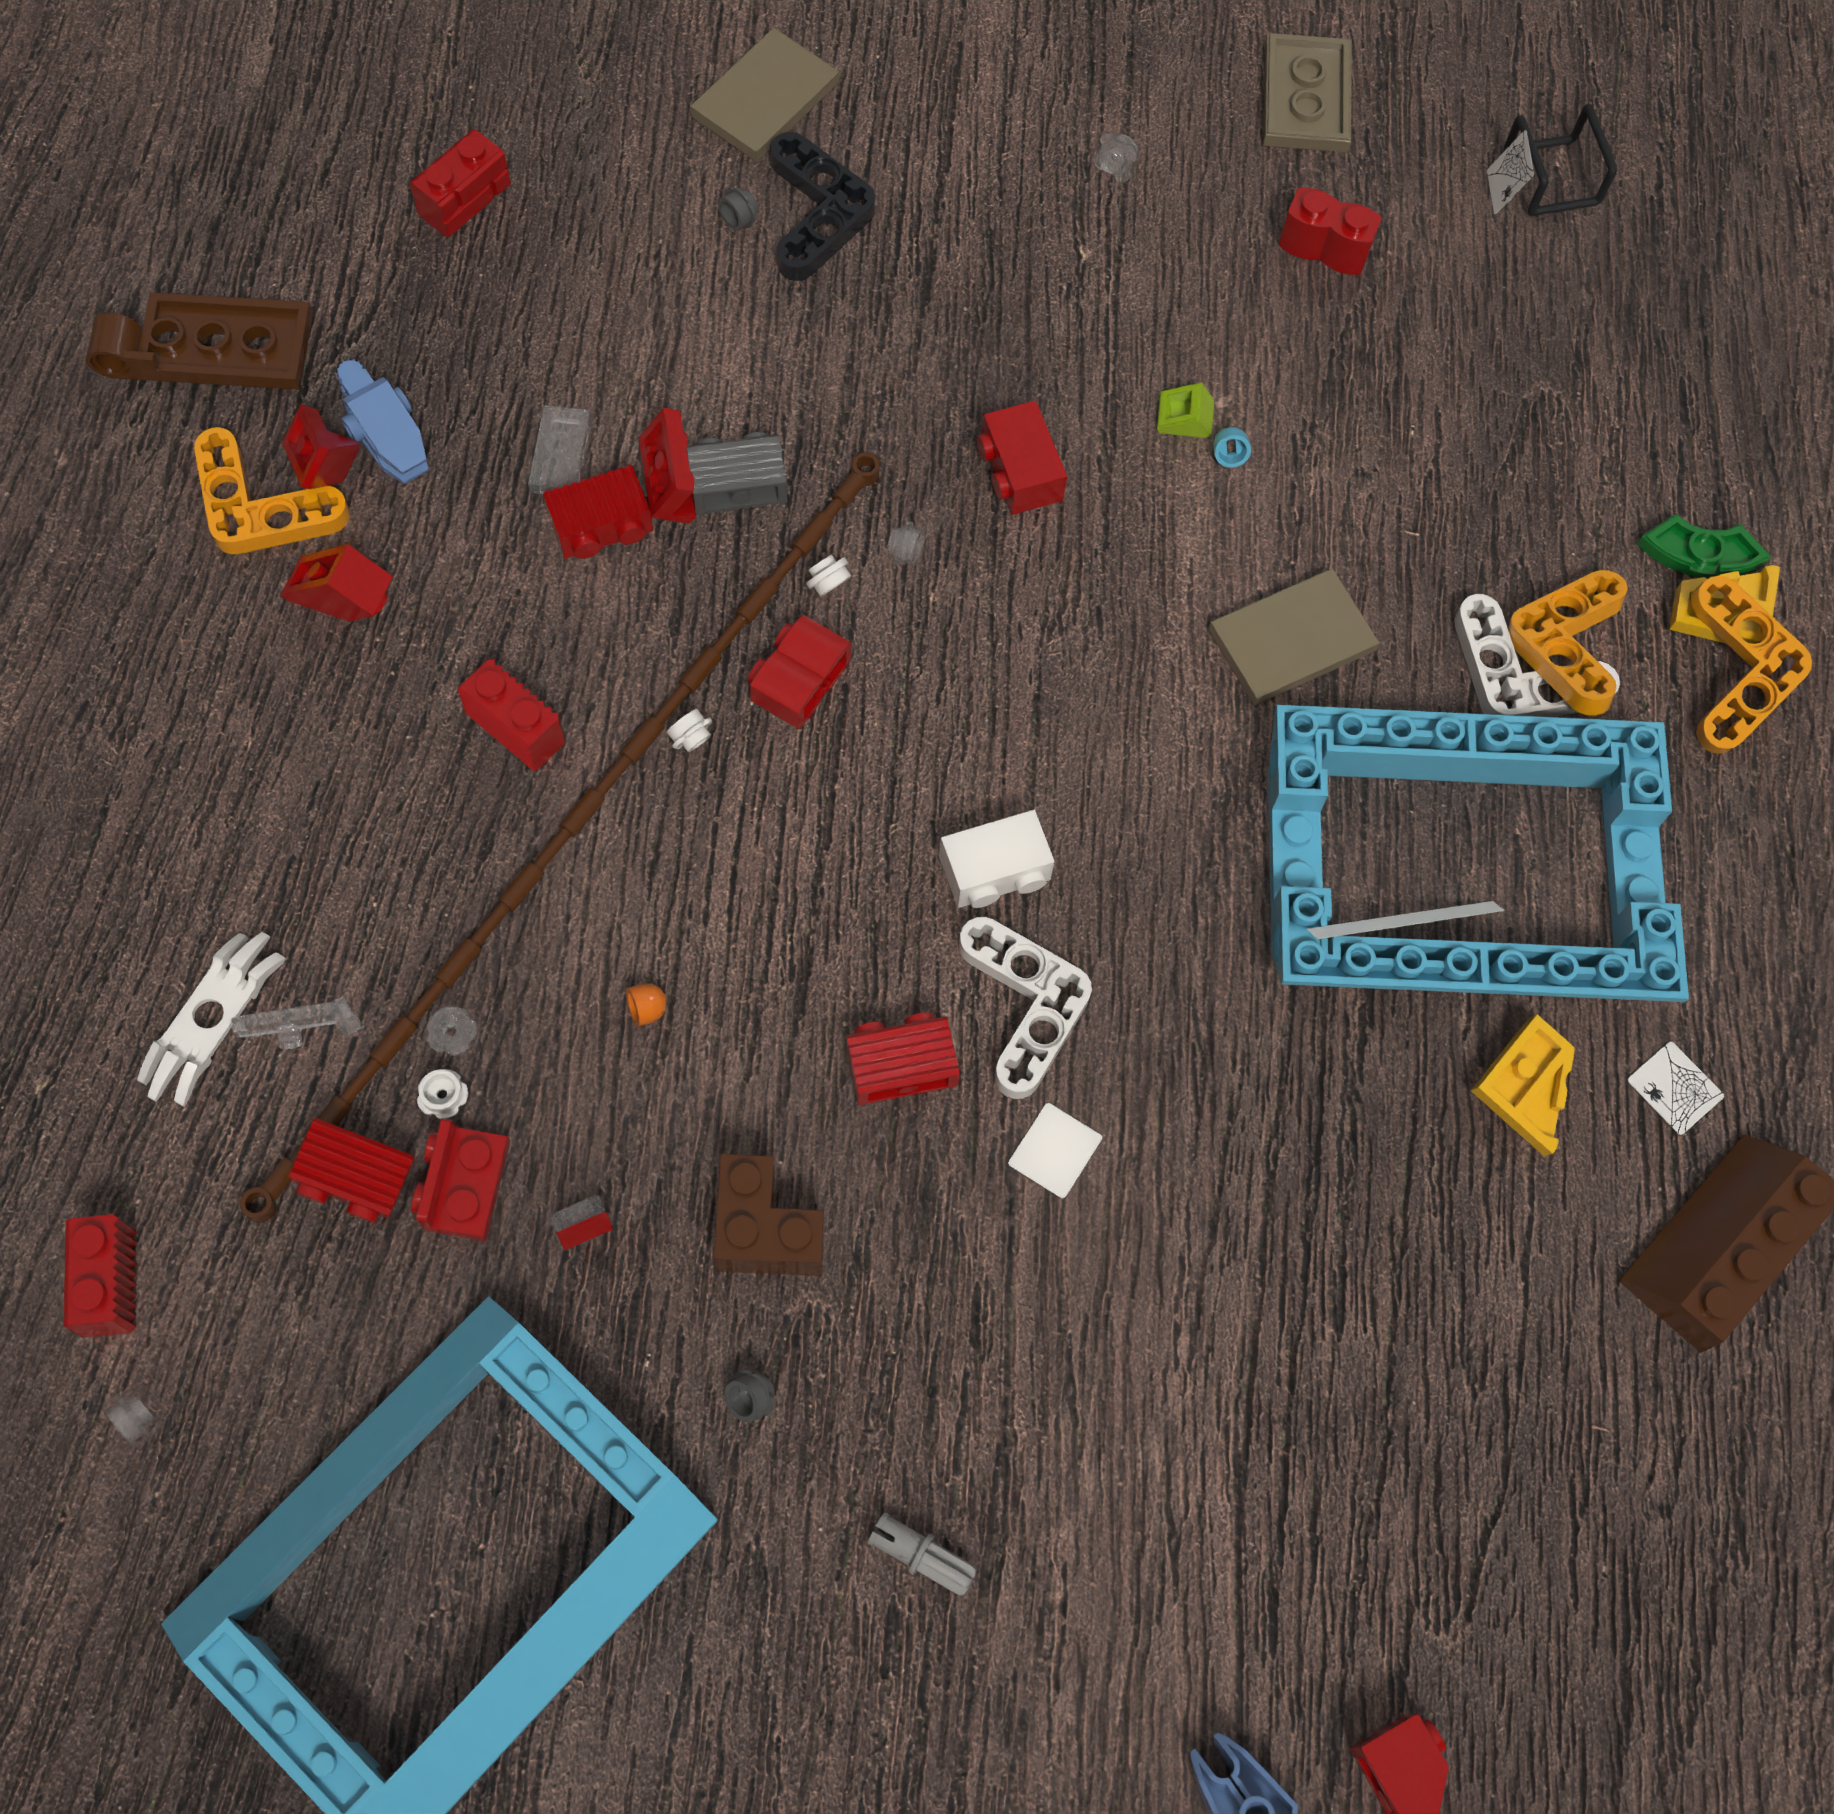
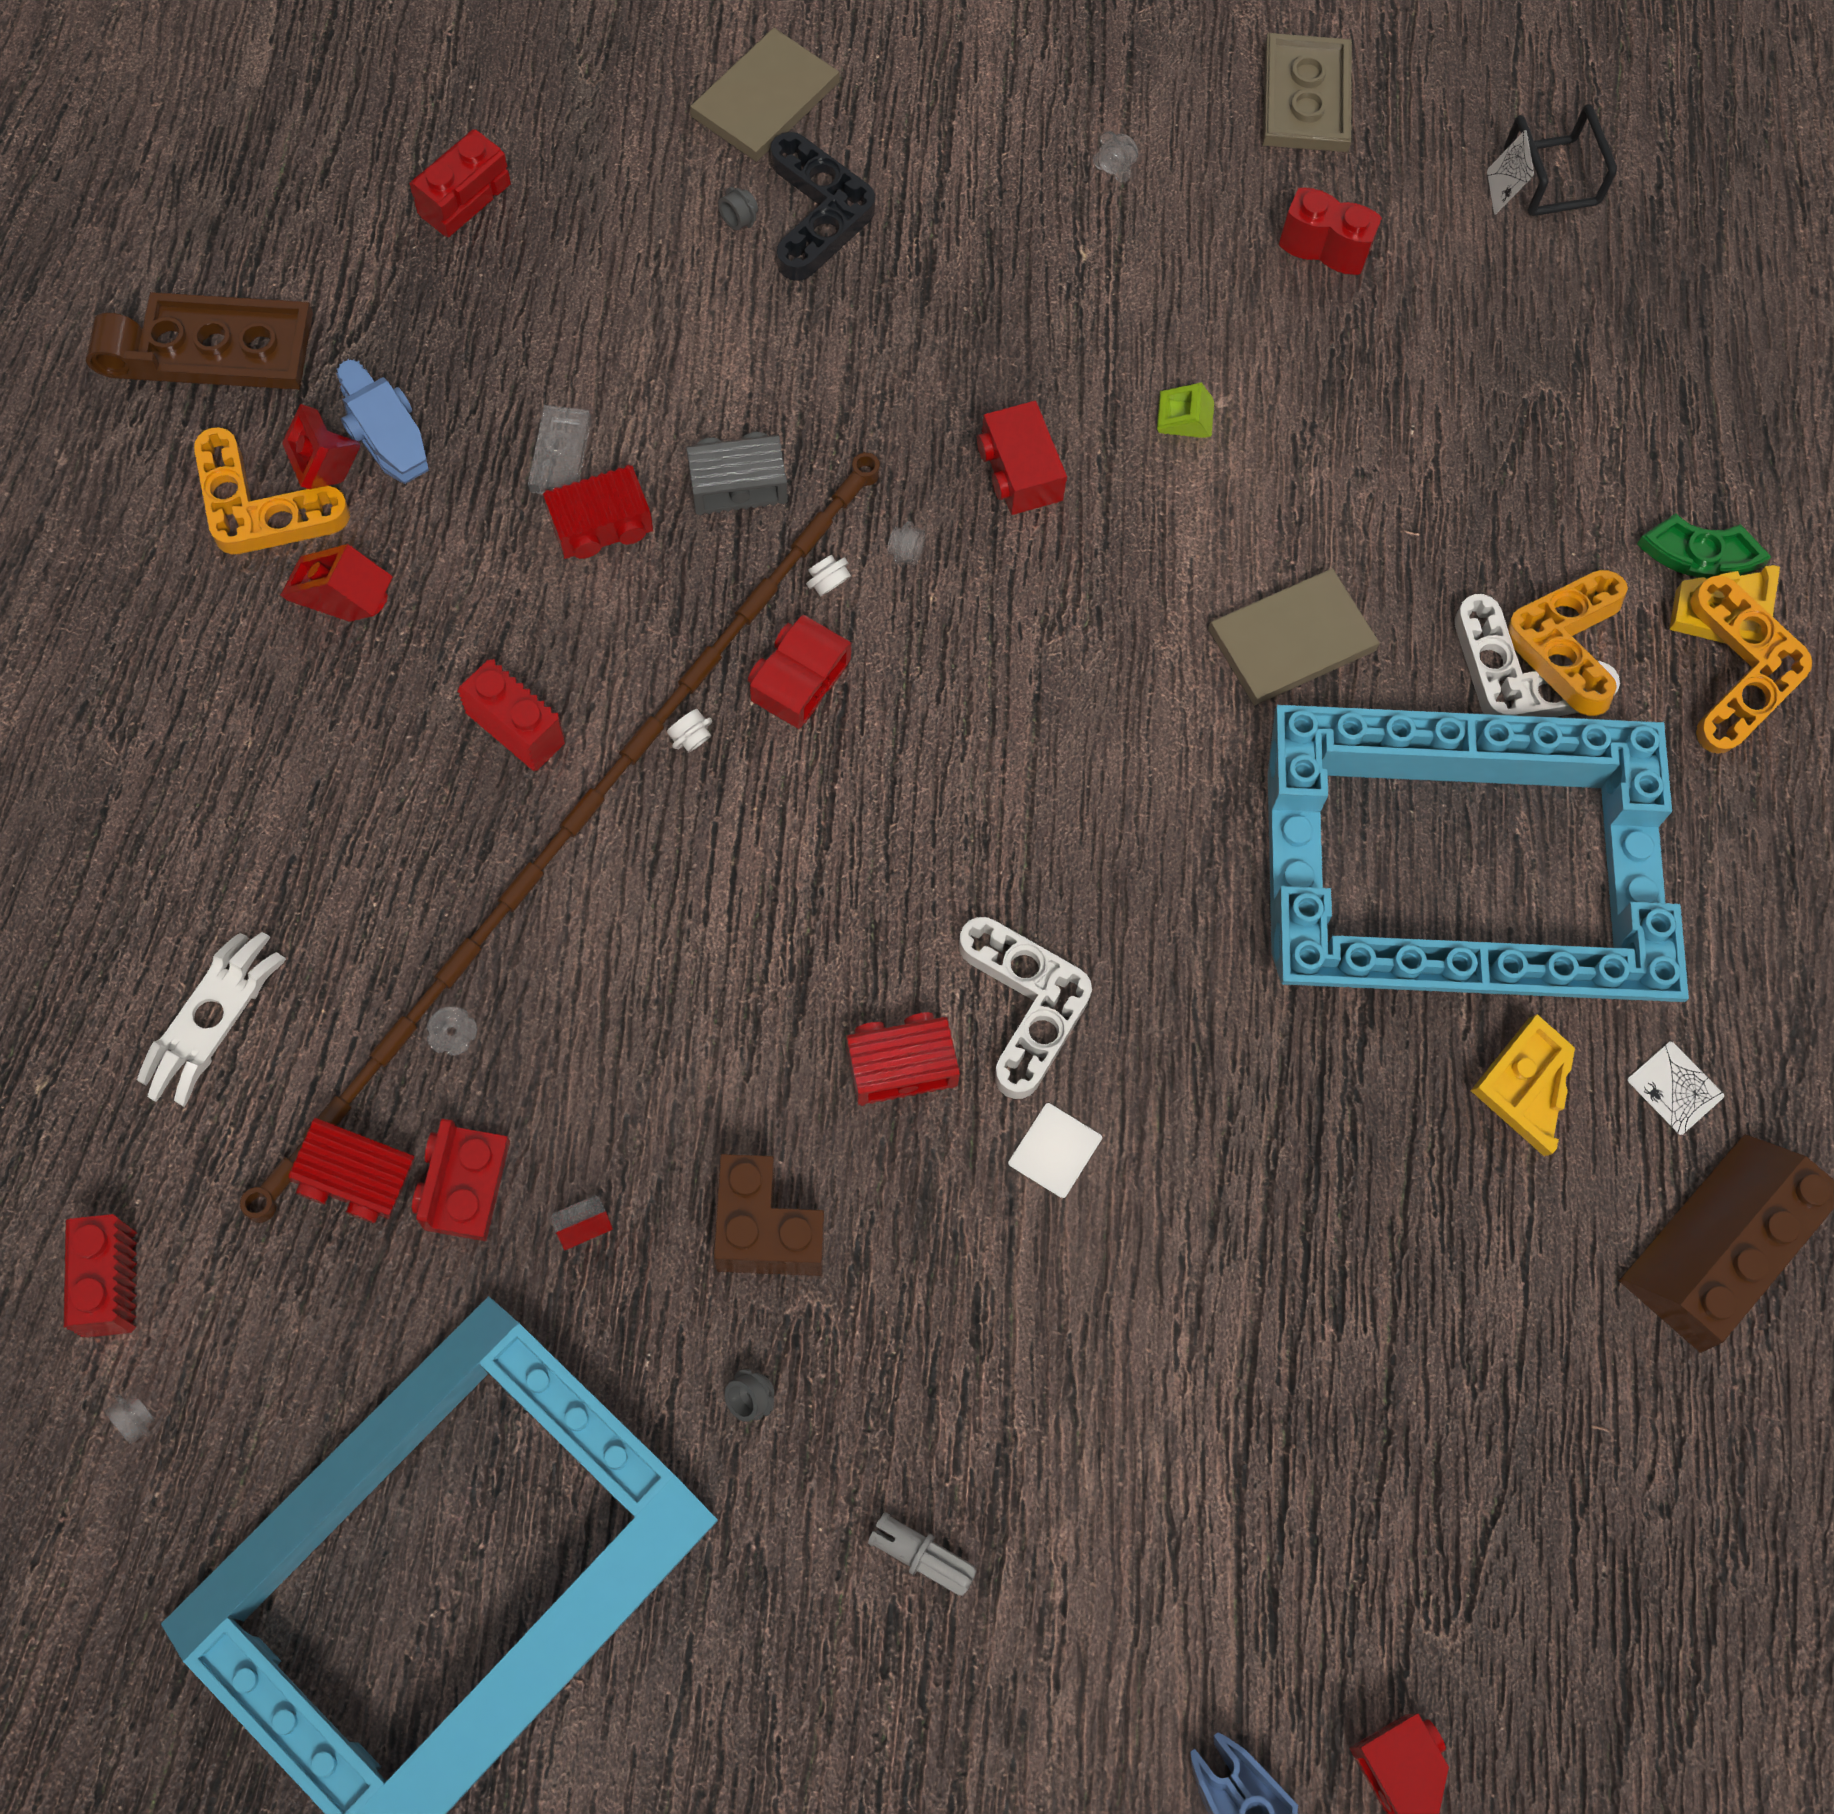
(291, 1021): clear piece -> none
(435, 1082): white plate -> none
(645, 1003): orange hinge -> none
(667, 468): red bracket -> none
(996, 860): white brick -> none
(1242, 447): medium azure hinge -> none
(1404, 920): white sticker -> none

